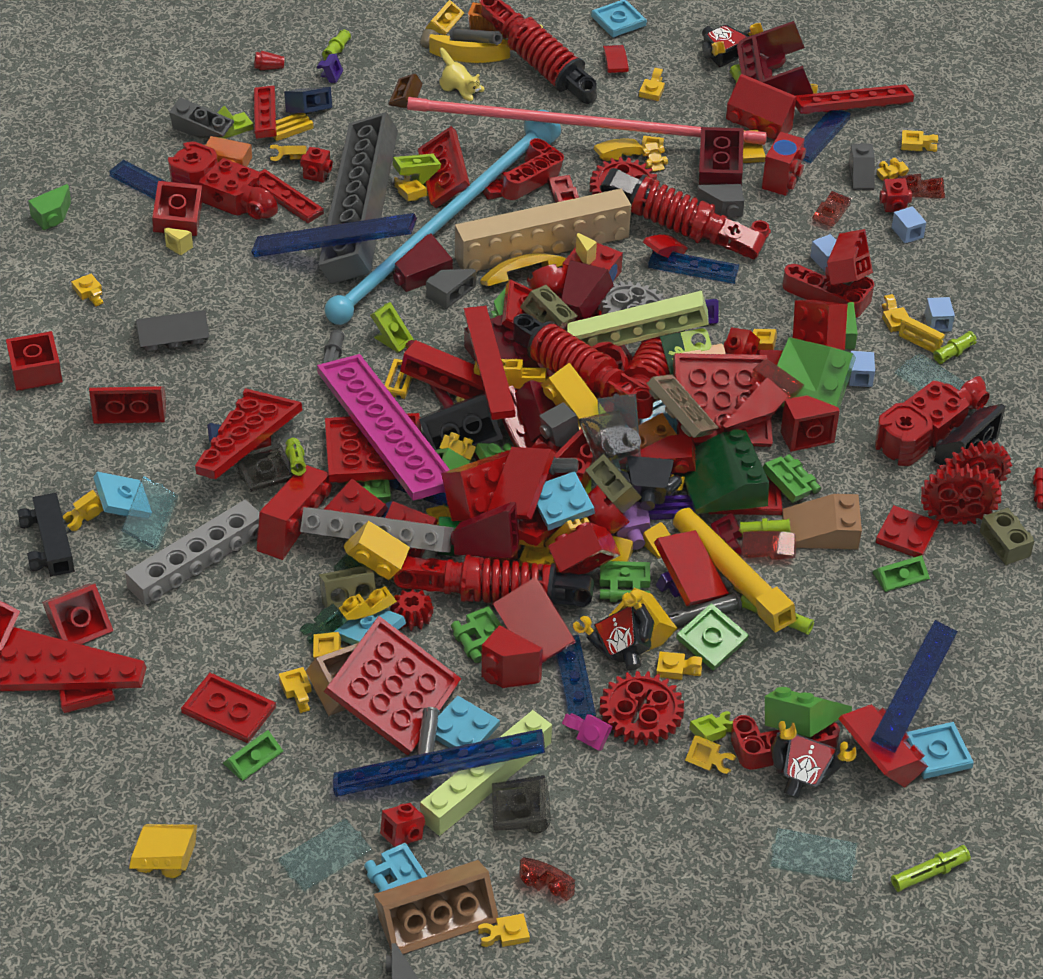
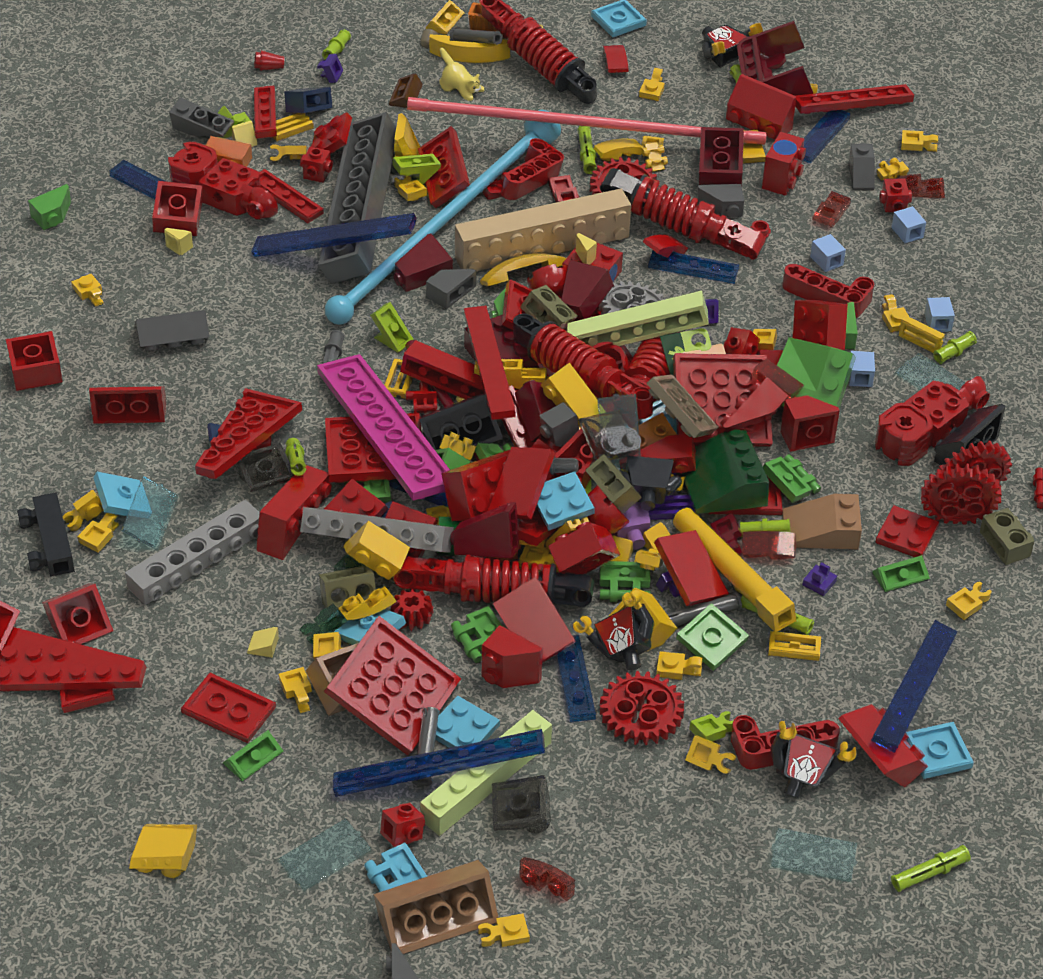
(98, 534): none -> yellow plate
(244, 133): none -> light yellow slope
(264, 642): none -> light yellow slope
(333, 134): none -> red plate
(405, 140): none -> yellow slope
(423, 400): none -> red arm
(588, 162): none -> lime pin
(591, 730): dark pink plate -> none
(649, 559): none -> yellow plate
(794, 649): none -> yellow tile
(803, 709): bright green slope -> none
(820, 579): none -> dark purple tile
(849, 258): red wedge -> none
(968, 602): none -> yellow plate

